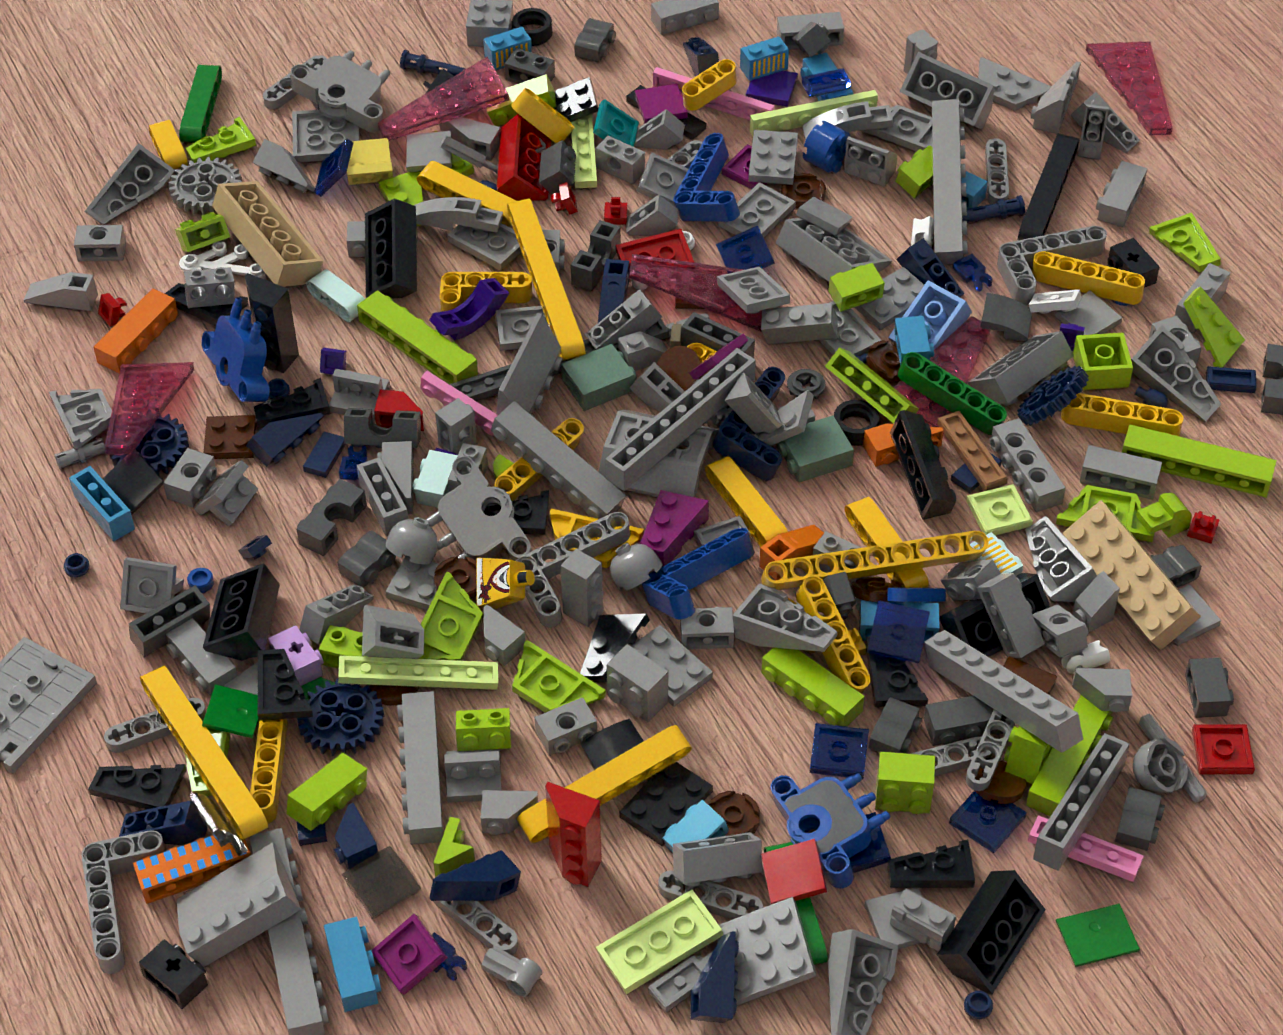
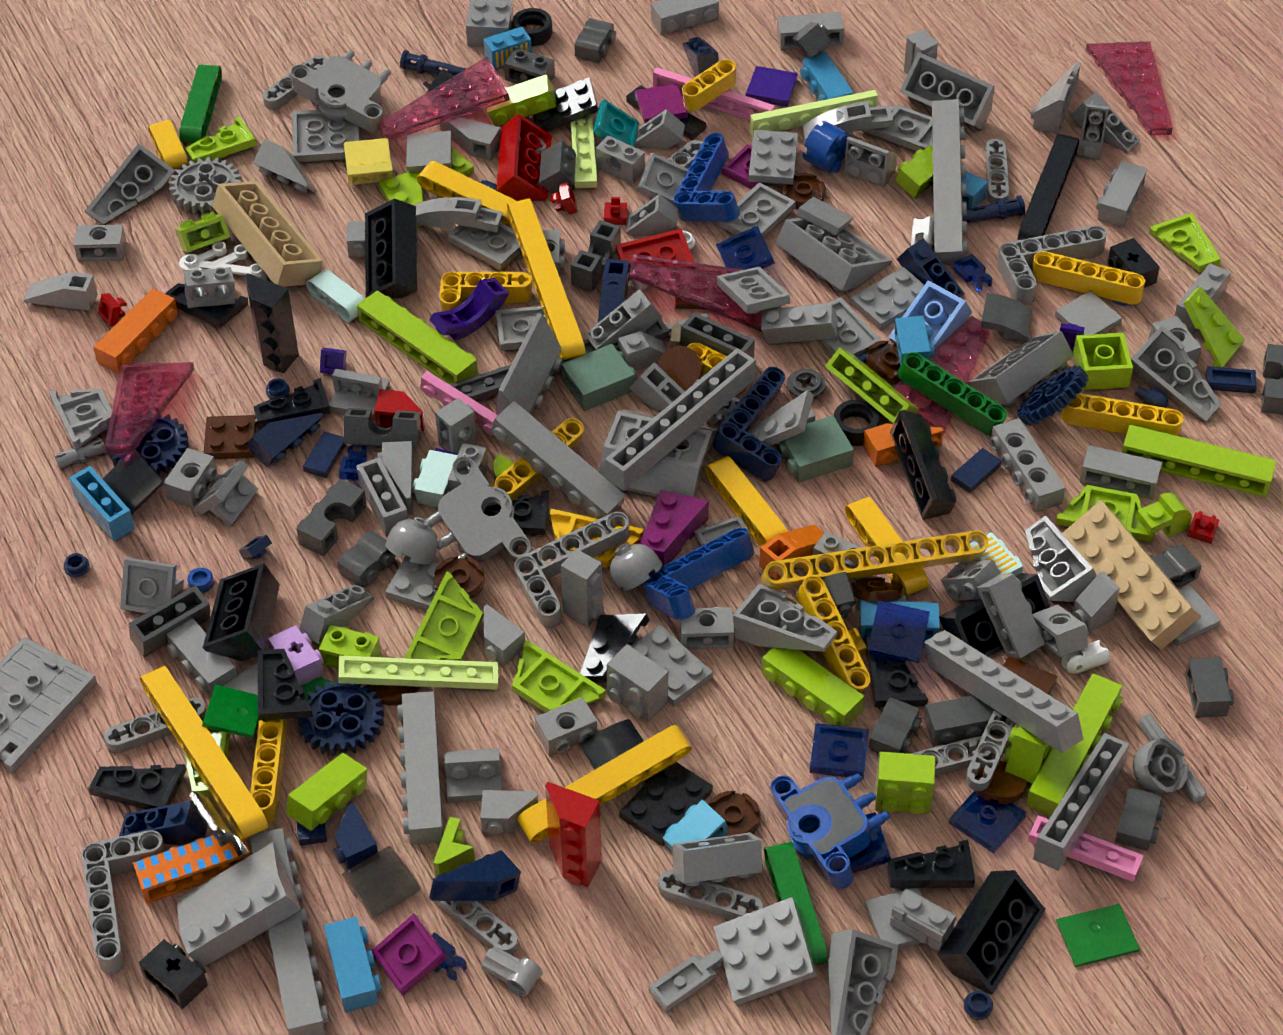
(243, 349): blue piece -> none
(333, 167): clear blue plate -> none
(391, 634): light grey slope -> none
(467, 153): light grey axle -> none
(483, 729): lime brick -> none
(501, 581): yellow torso -> none
(542, 116): yellow beam -> none
(659, 941): yellowish green plate -> none
(714, 990): dark blue slope -> none
(717, 357): magenta tile -> none
(752, 405): light grey slope -> none
(764, 58): dark azure brick -> none
(794, 872): tile -> none
(826, 82): clear blue plate -> none
(856, 287): lime brick -> none
(917, 594): blue beam -> none
(972, 451): medium nougat tile -> none
(999, 510): yellowish green plate -> none
(1011, 87): light grey wing -> none
(1055, 301): white plate -> none
(1104, 687): light grey slope -> none
(1223, 749): red tile -> none

